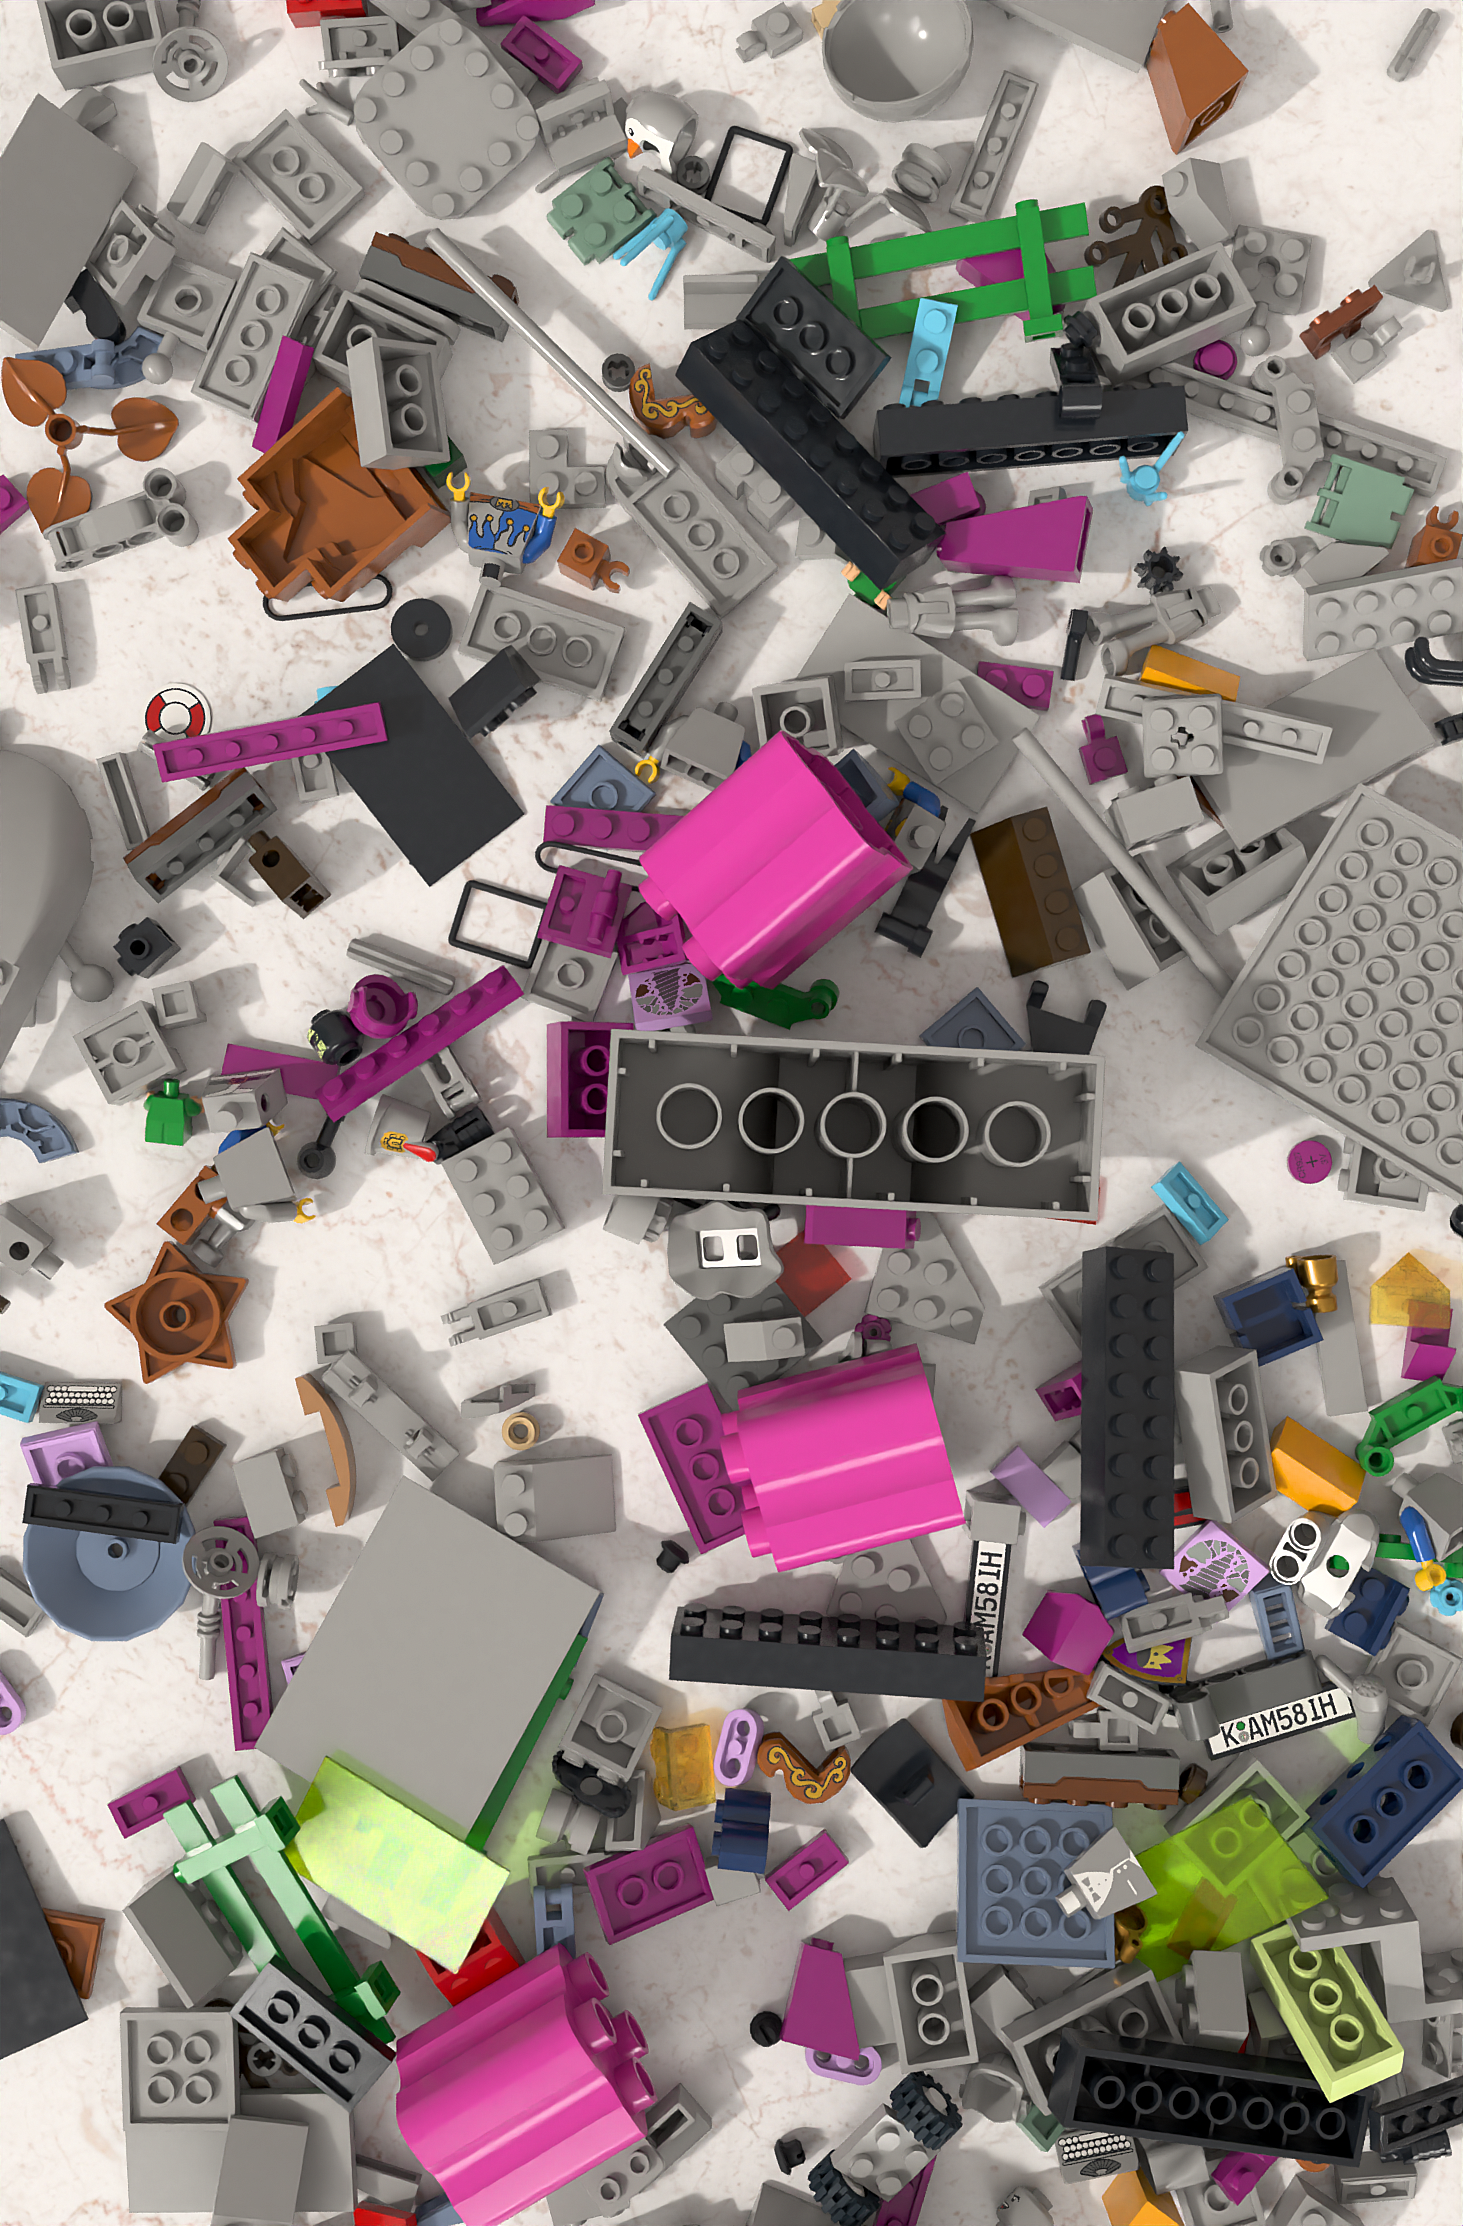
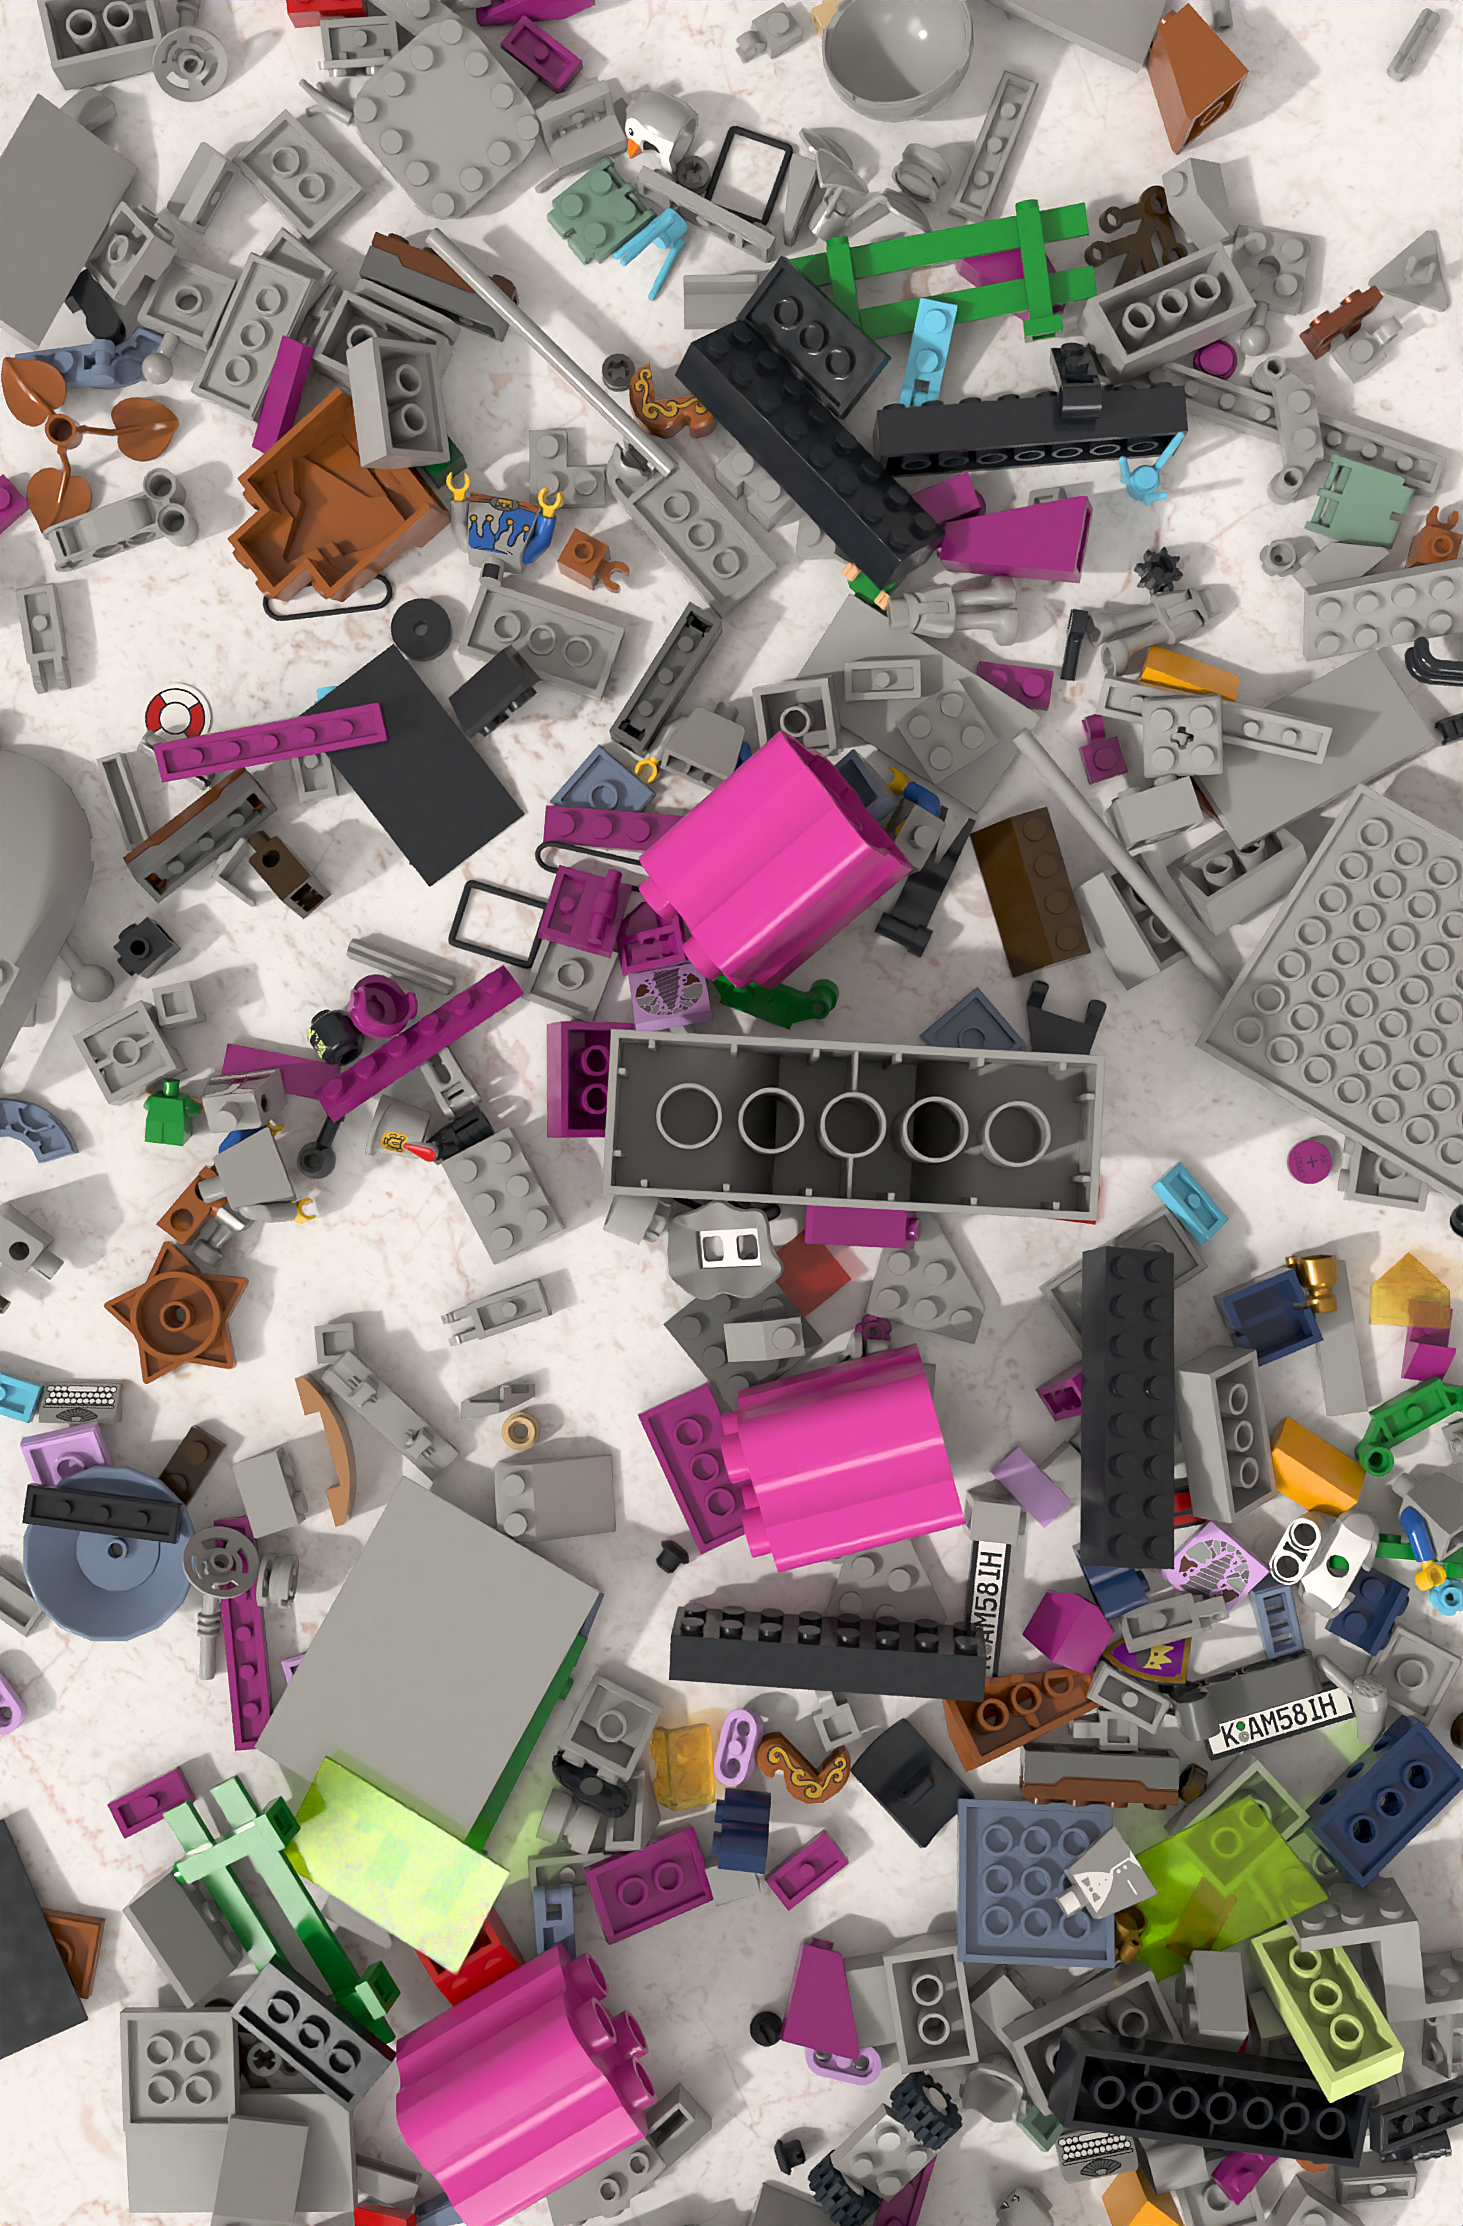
(1079, 330): black plate -> none

